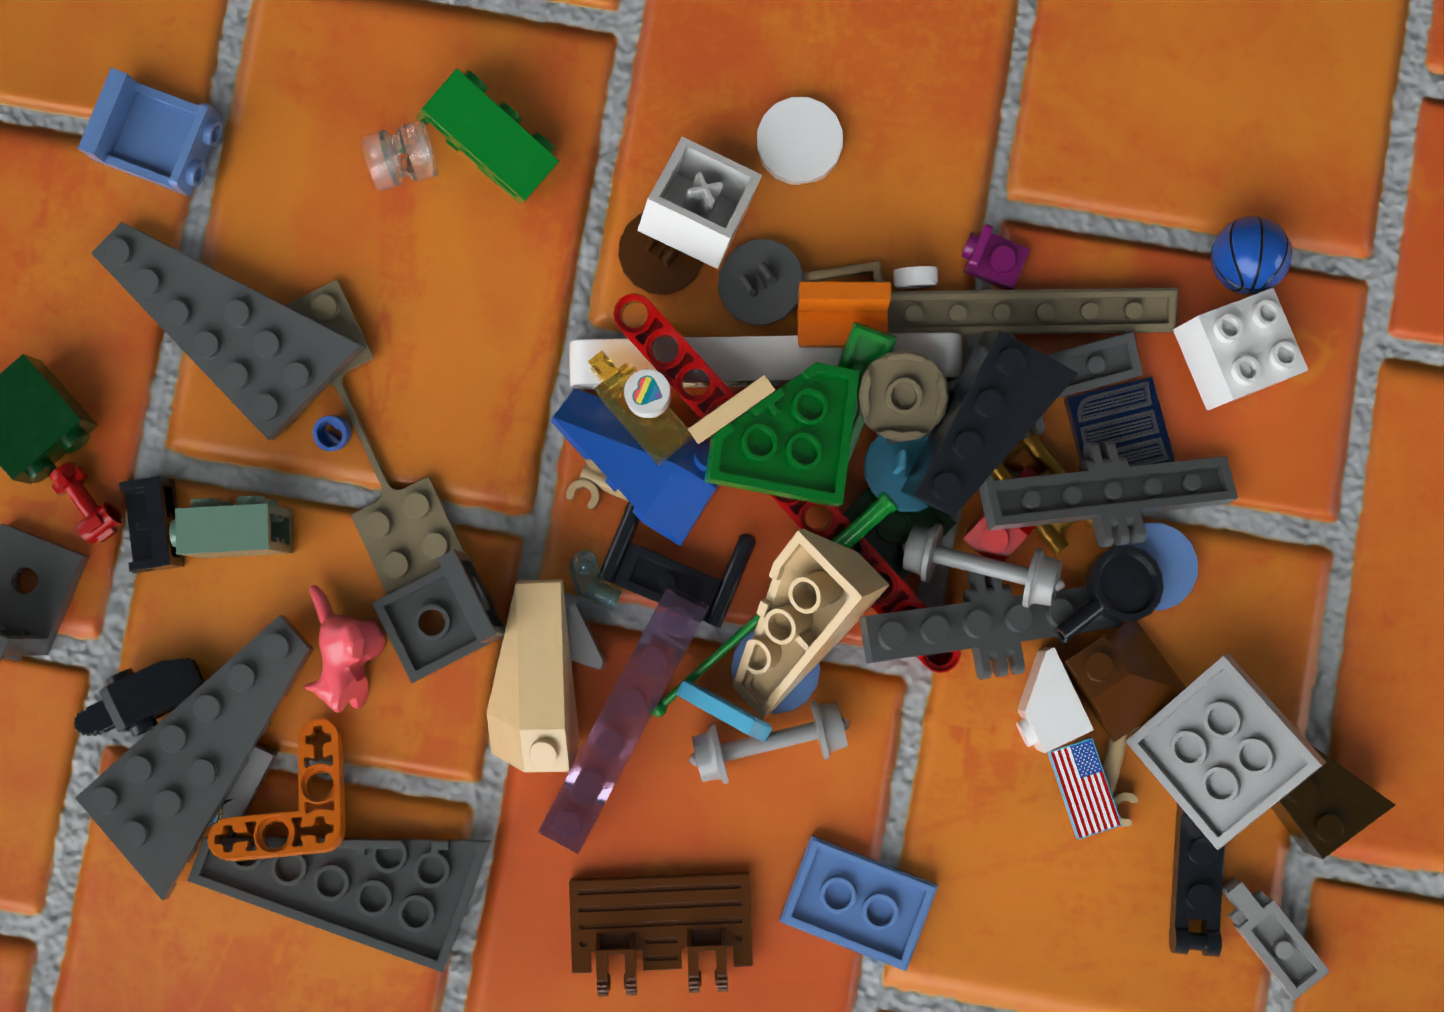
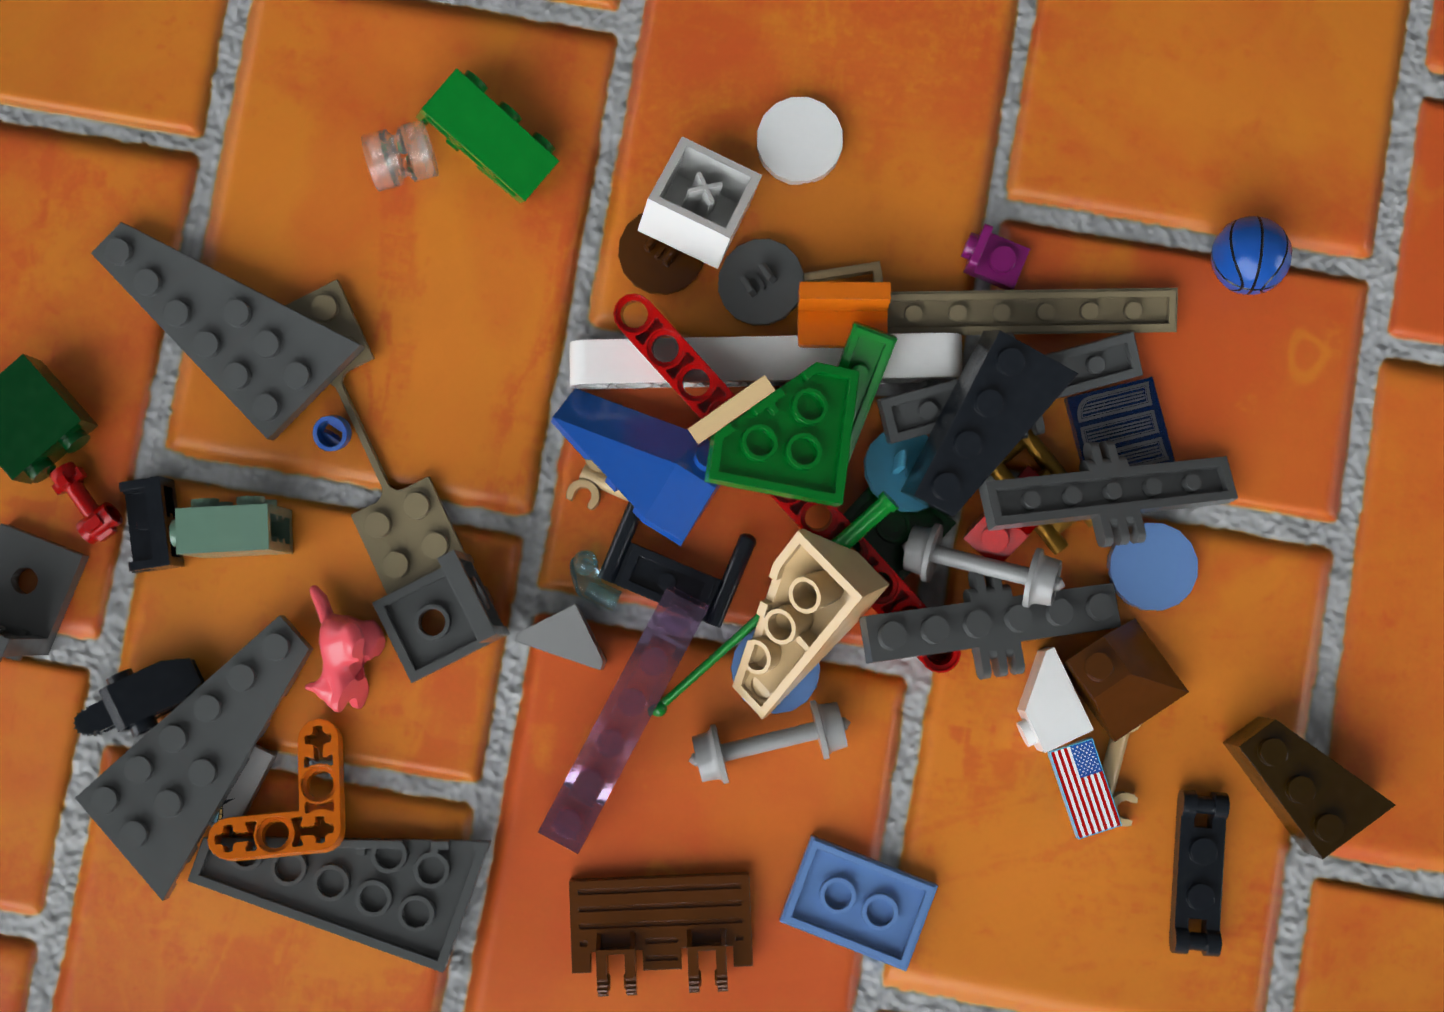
(151, 133): medium blue panel -> none
(533, 686): tan wedge -> none
(647, 393): white tile -> none
(656, 435): clear yellow hinge -> none
(724, 710): medium azure tile -> none
(902, 395): dark tan tile -> none
(915, 277): white tile -> none
(1121, 586): black piece -> none
(1224, 751): light grey plate -> none
(1240, 349): white brick -> none
(1274, 939): light grey hinge -> none

